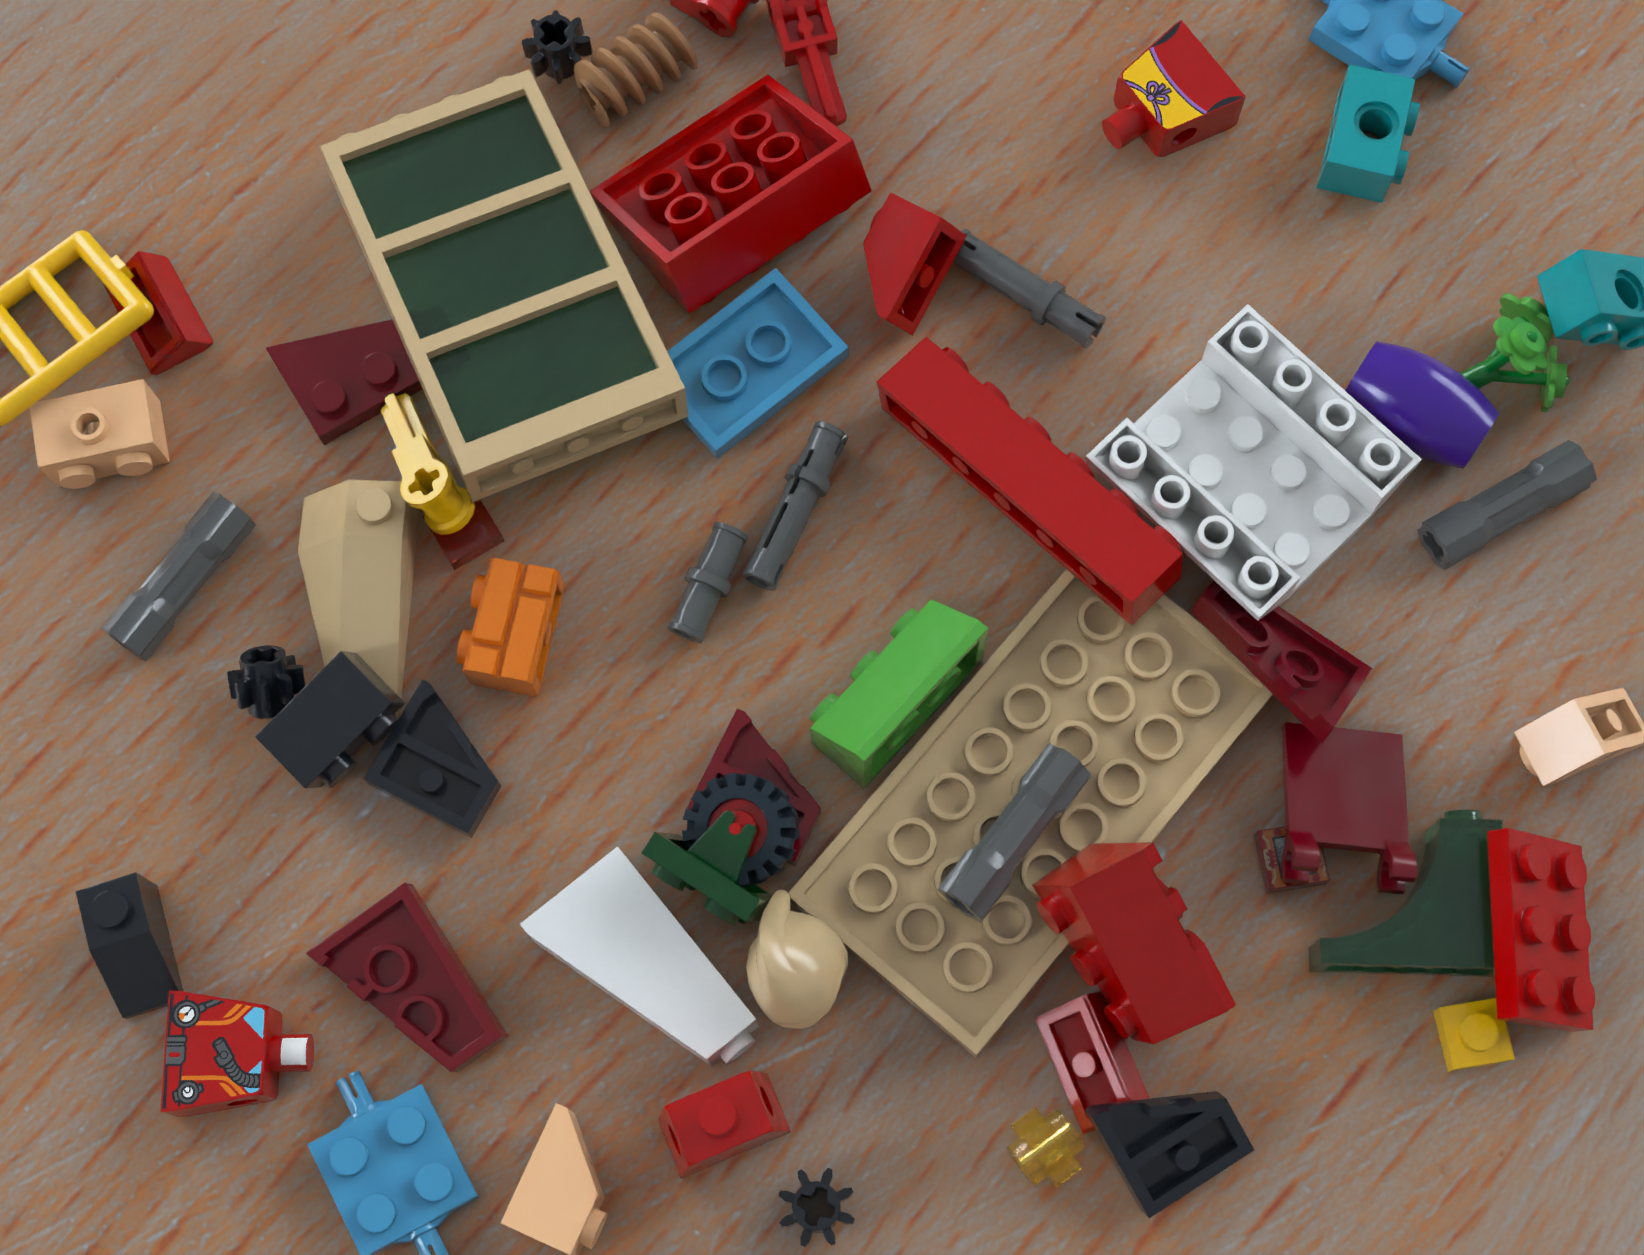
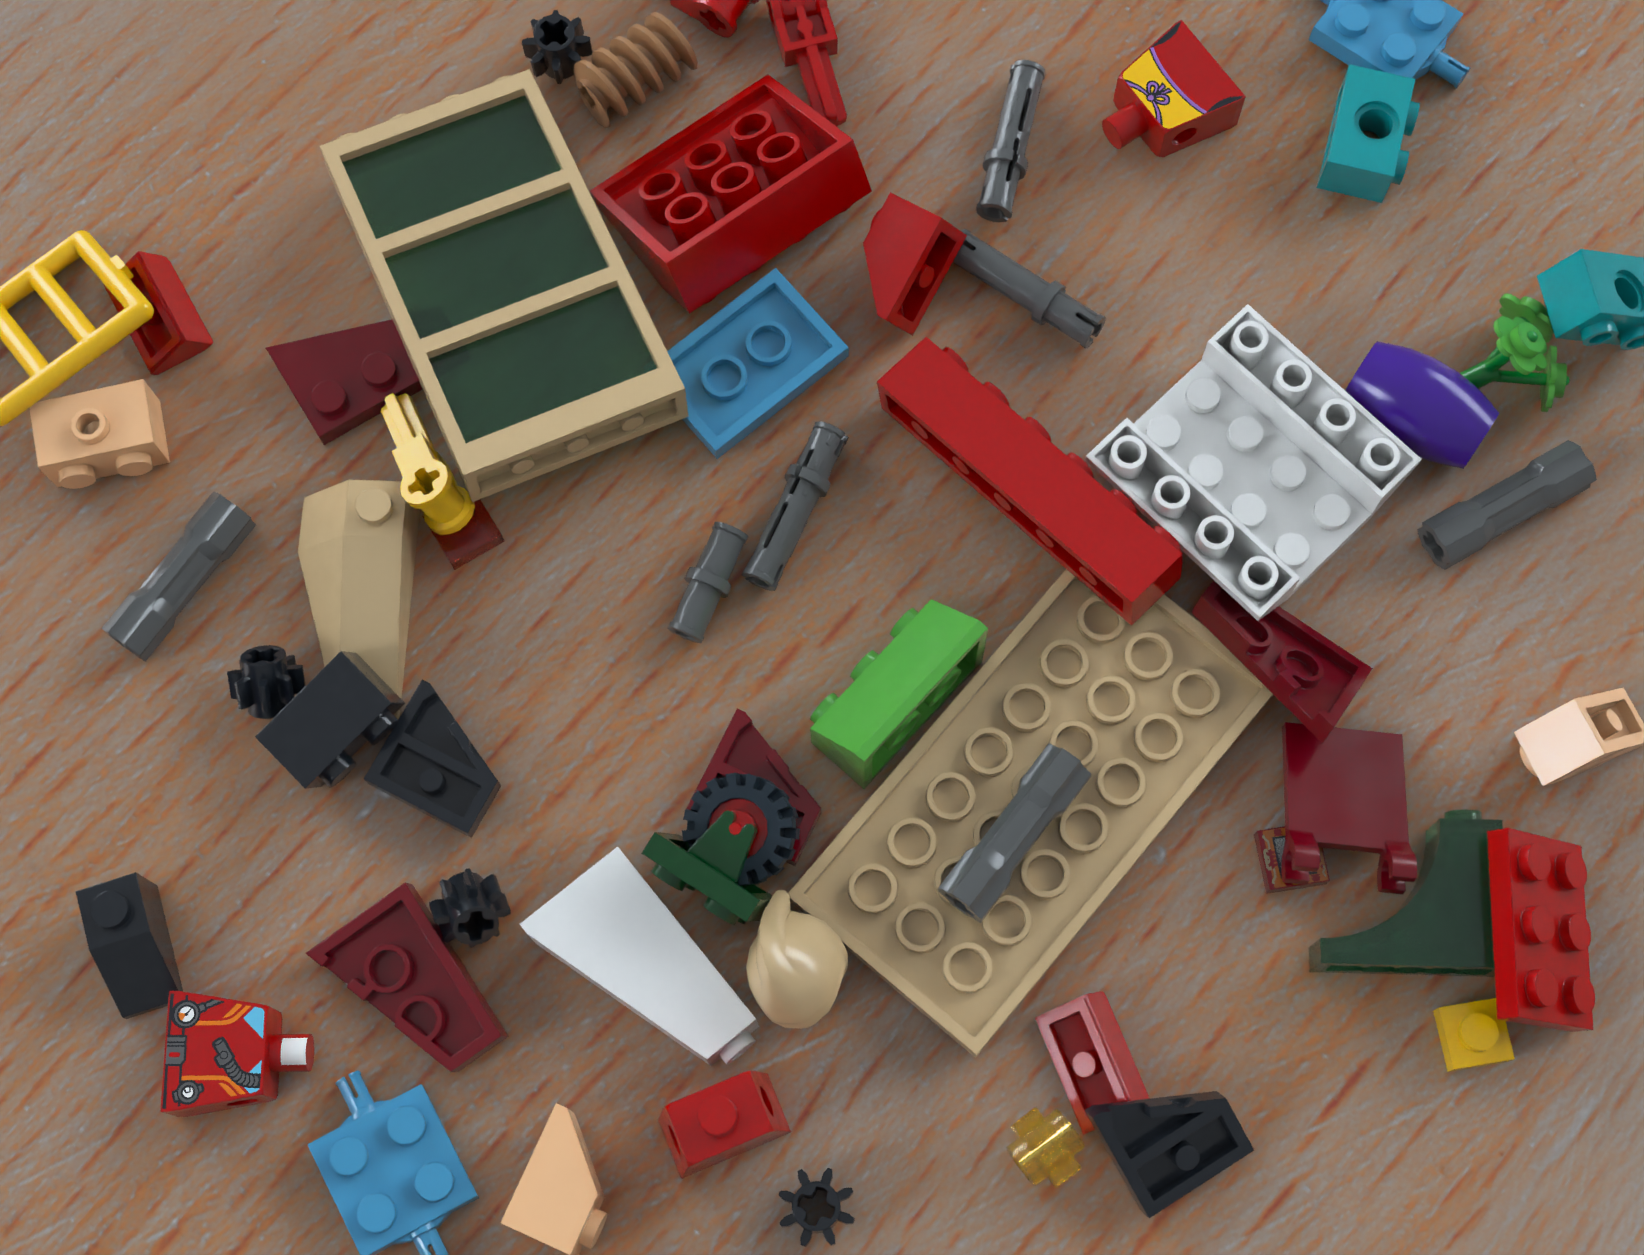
(469, 908): none -> black gear
(511, 627): orange brick -> none
(1006, 160): none -> dark grey pin
(1132, 941): red wedge -> none

